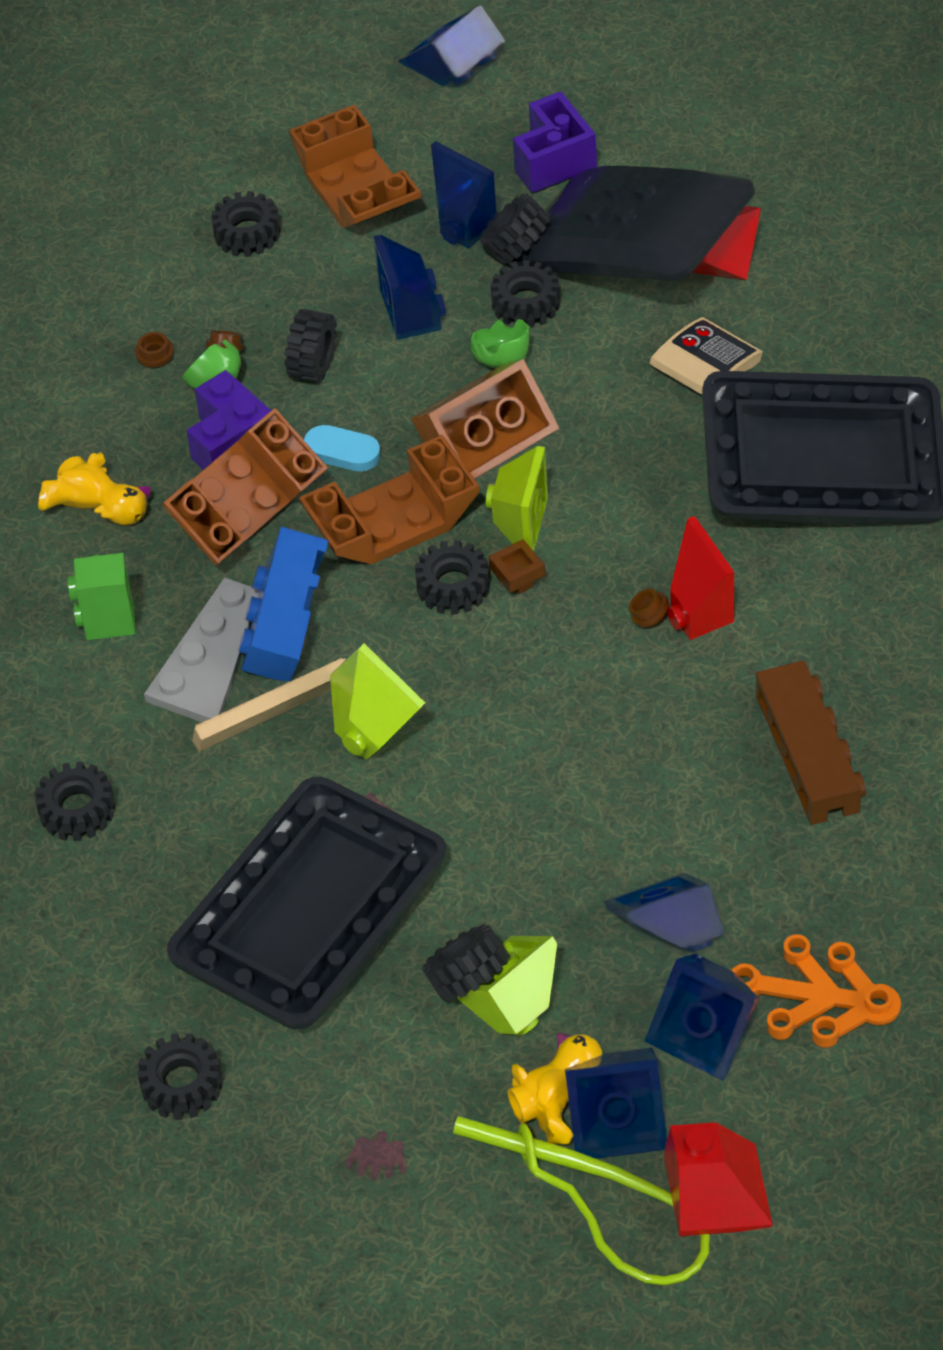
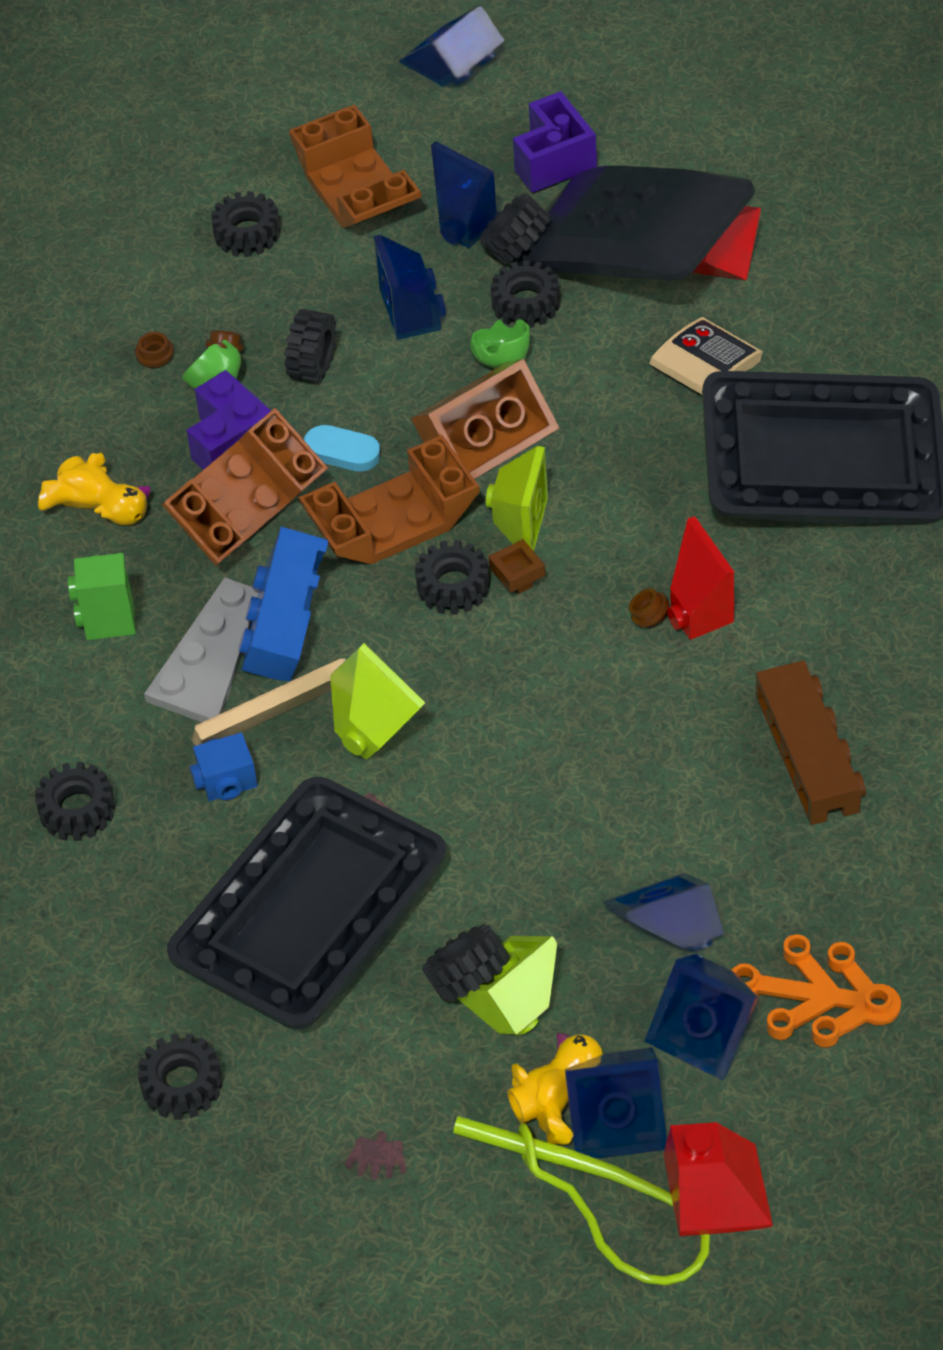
(223, 767): none -> blue brick

